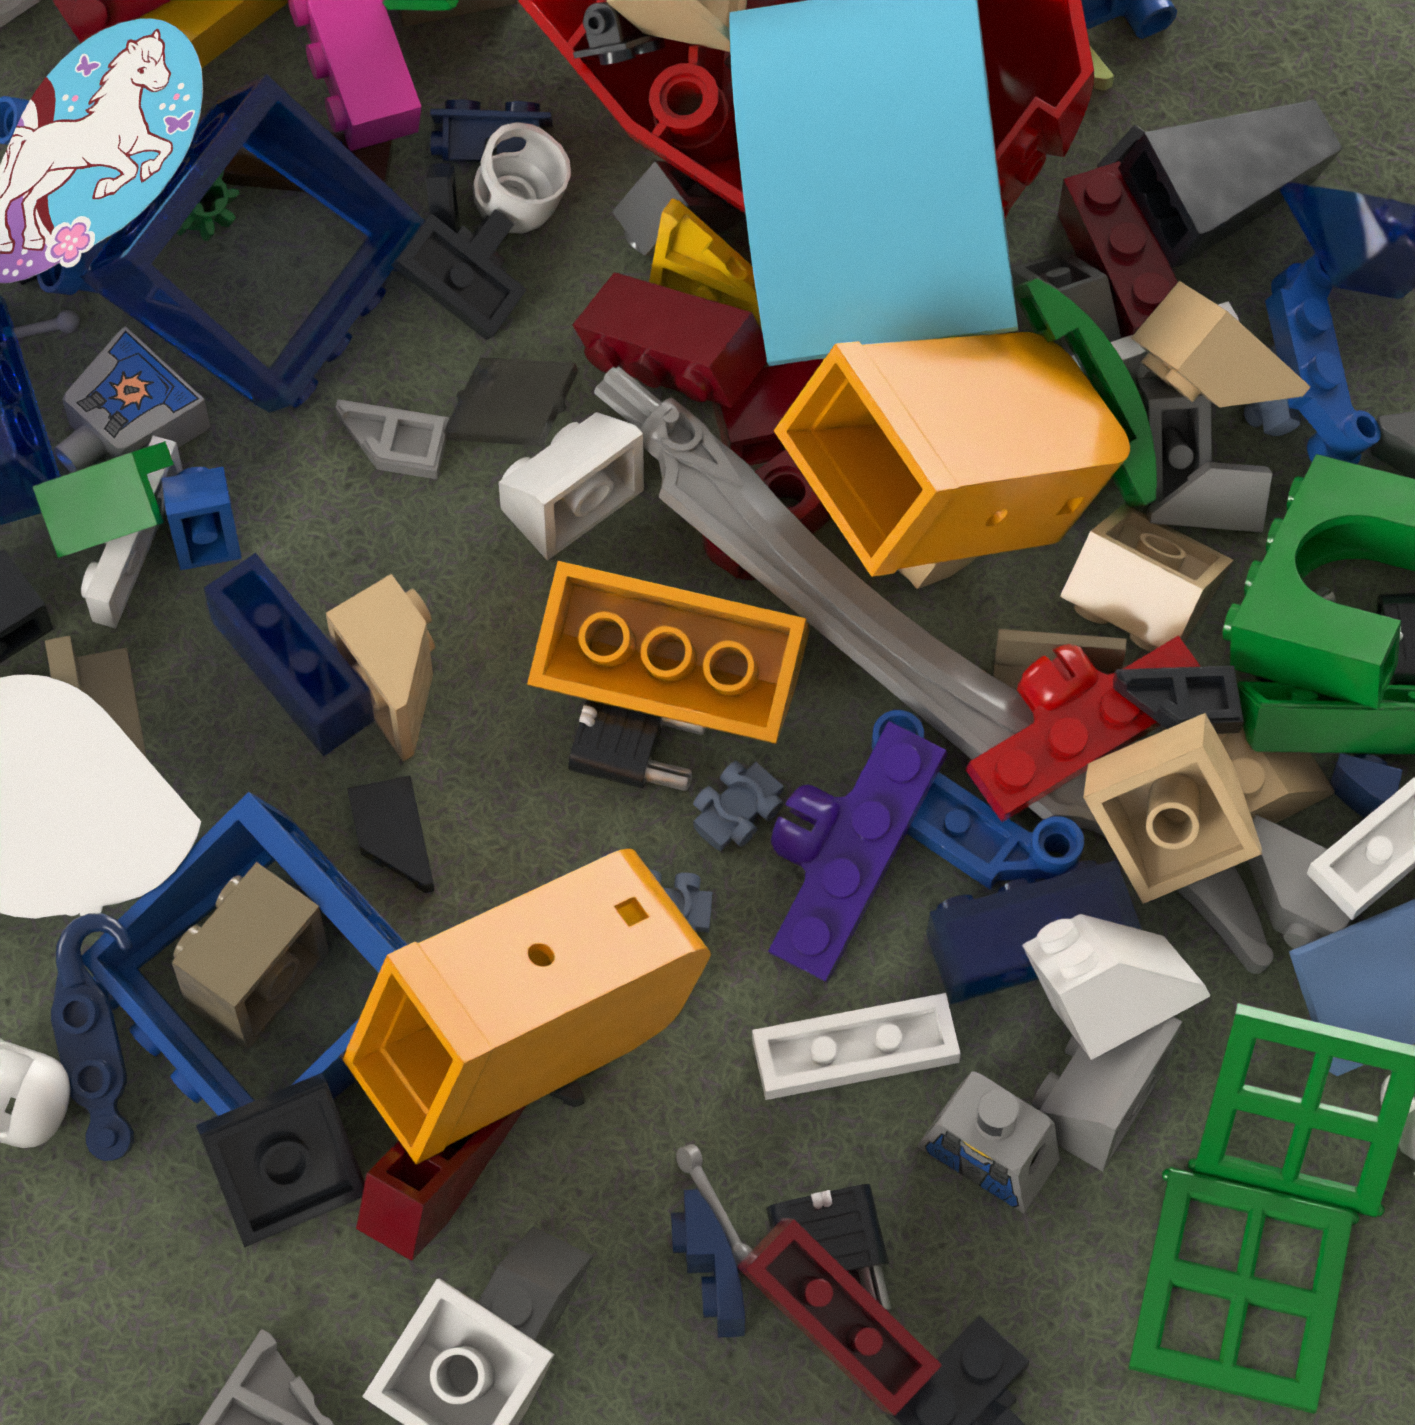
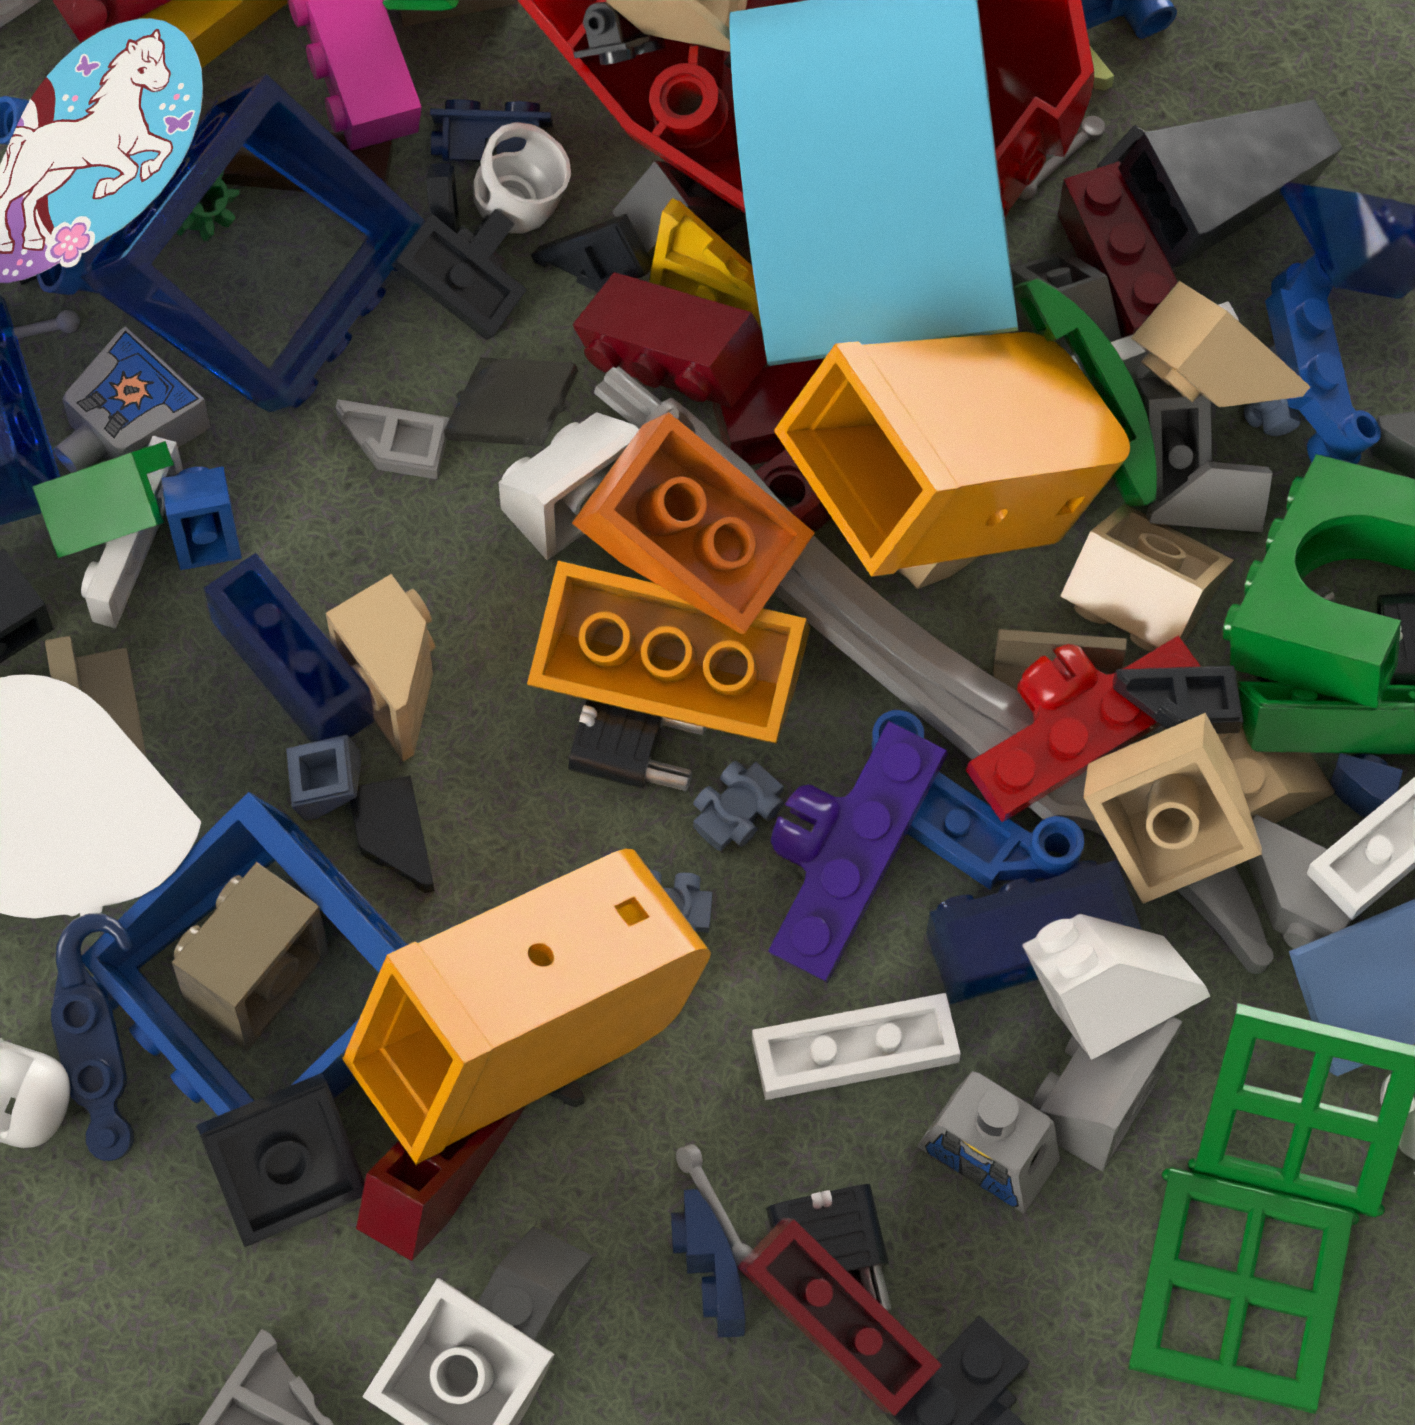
(323, 775): none -> sand blue slope
(598, 253): none -> black tile
(693, 523): none -> orange slope
(1091, 129): none -> light grey hinge

